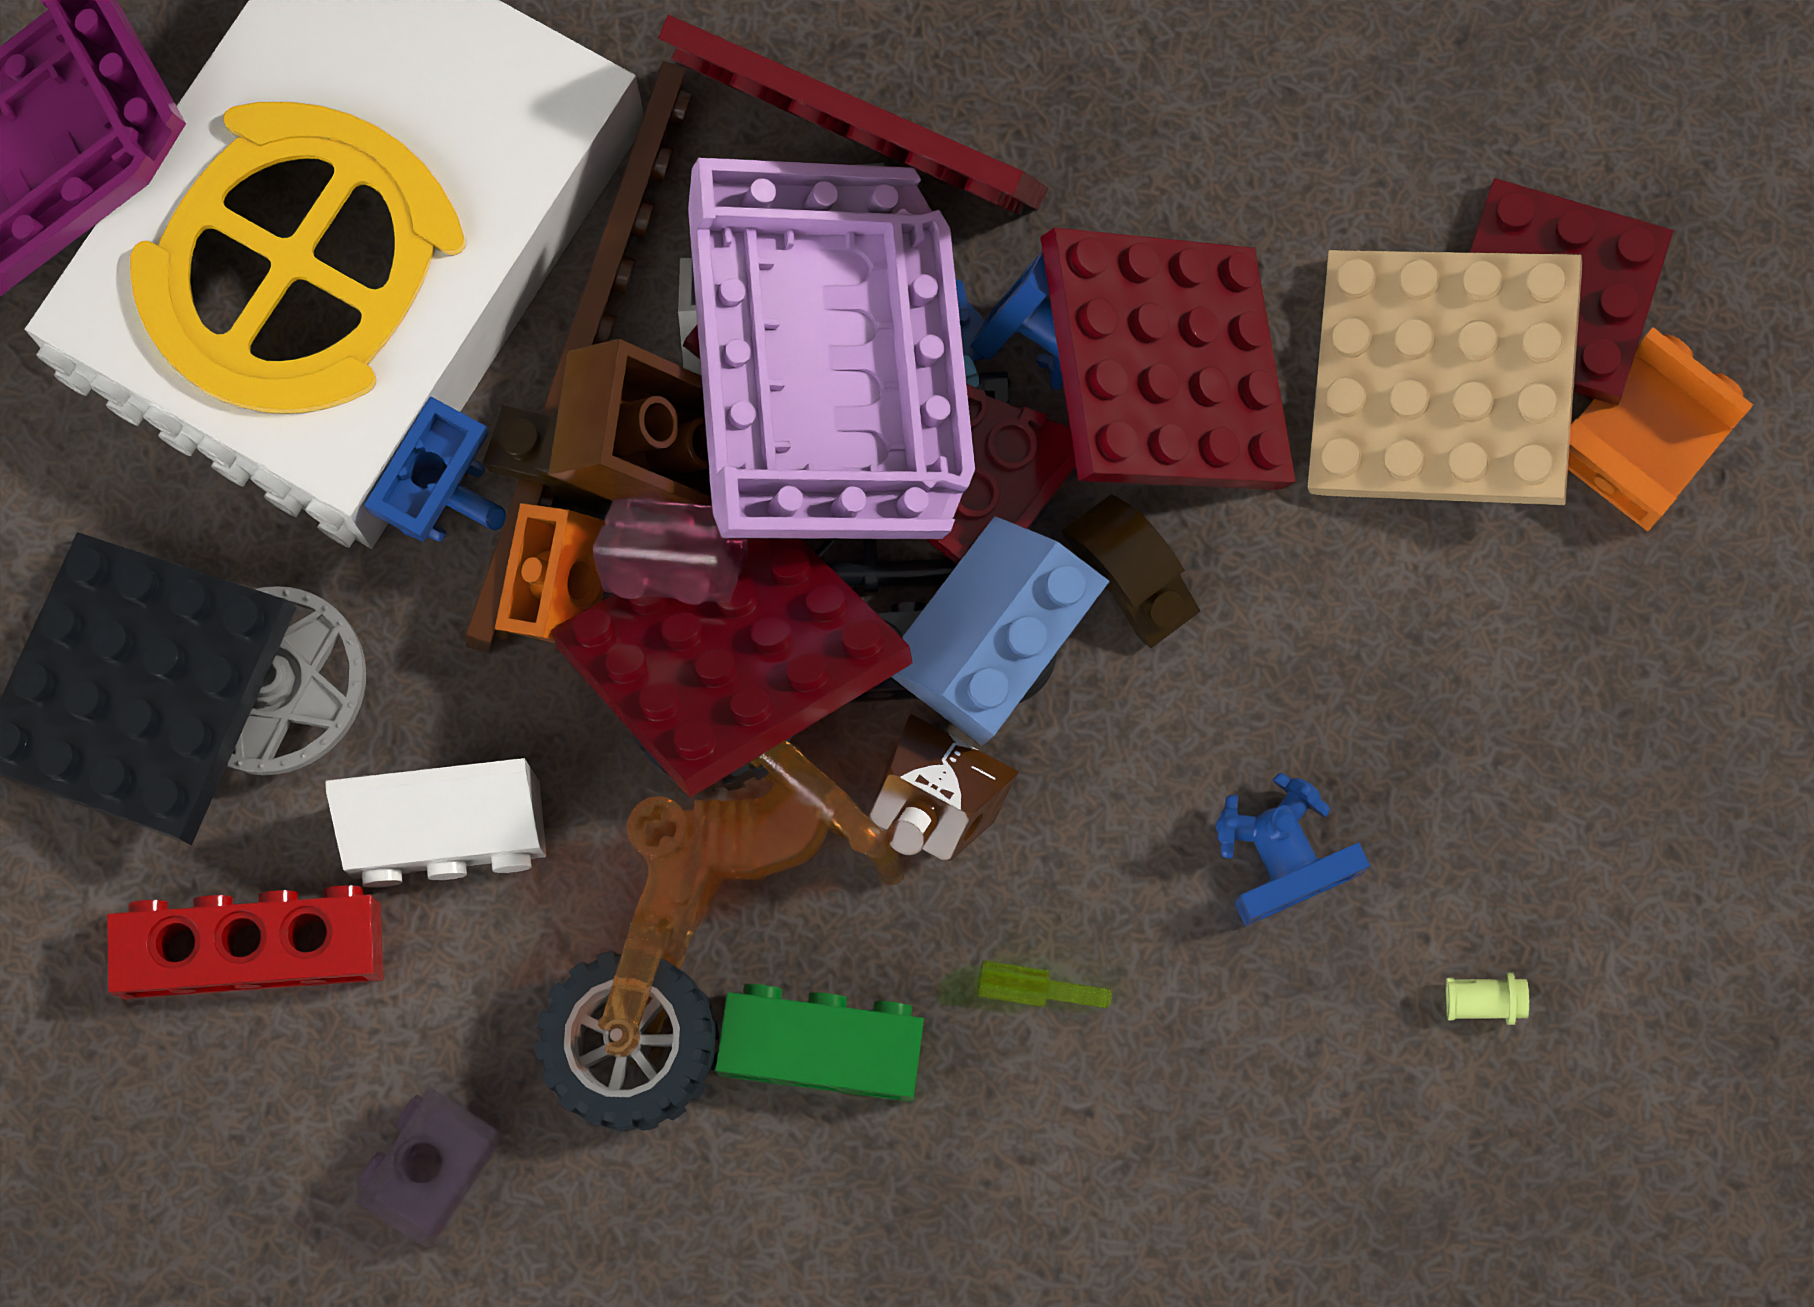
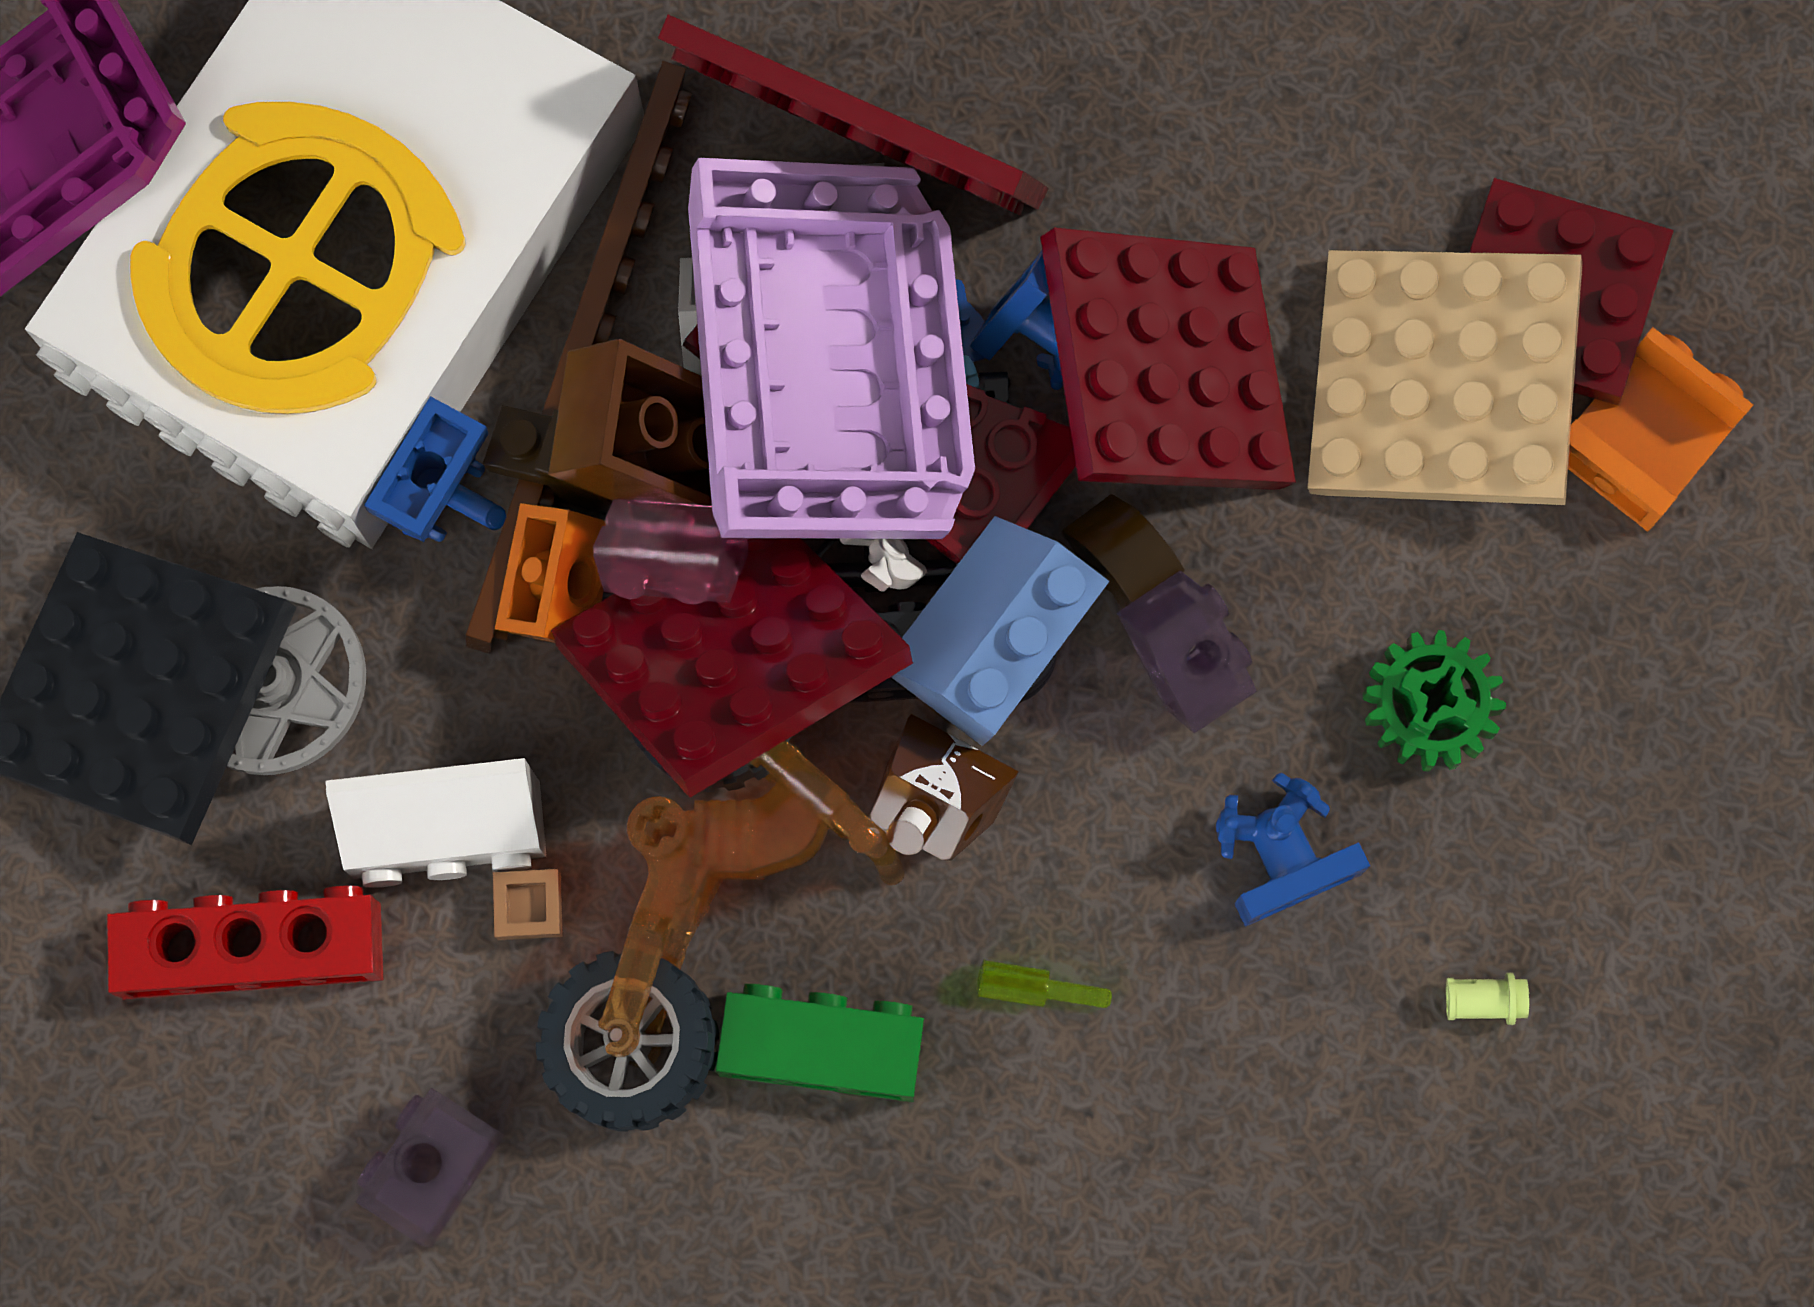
(527, 904): none -> medium nougat plate
(891, 563): none -> white piece
(1163, 631): none -> clear purple brick
(1411, 690): none -> green gear

